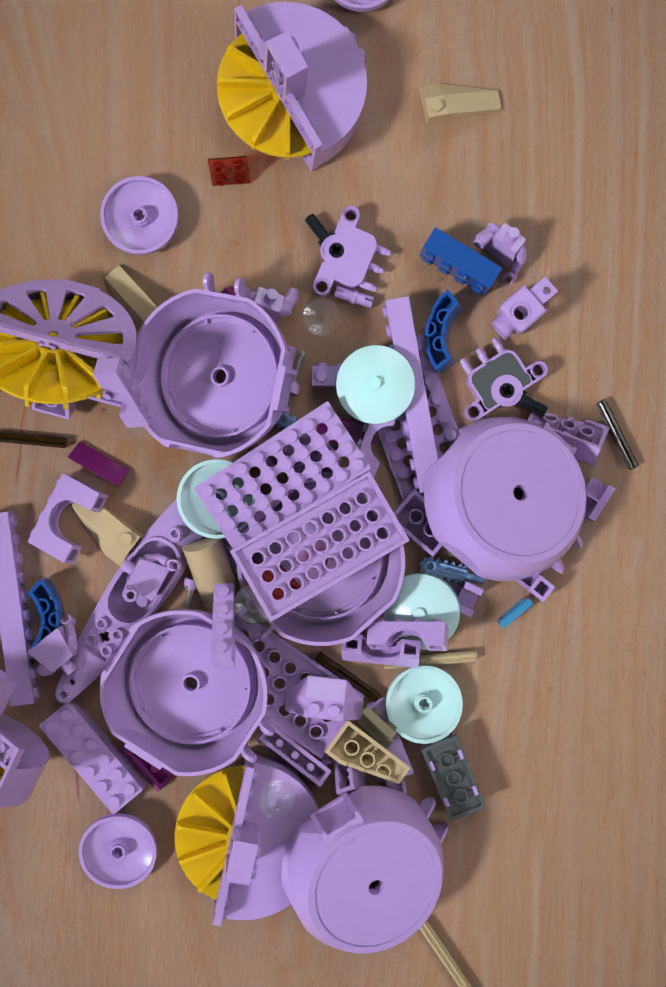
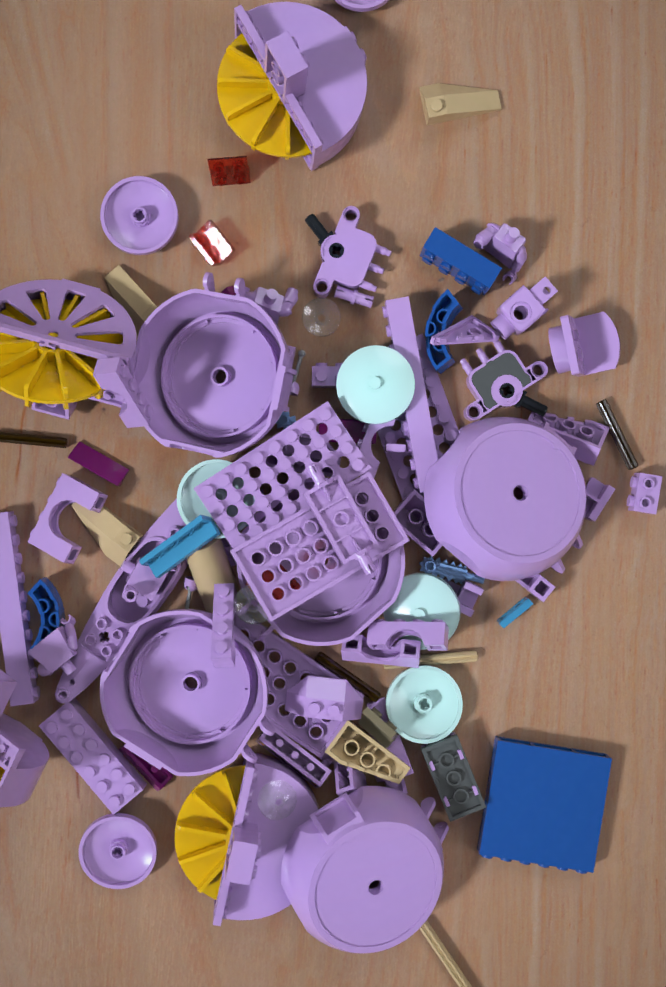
(180, 545): none -> dark azure fence
(212, 243): none -> clear red bracket
(340, 519): none -> lavender plate
(397, 448): none -> lavender tile
(466, 331): none -> lavender wing
(544, 805): none -> blue brick
(585, 344): none -> lavender piece
(644, 493): none -> lavender brick

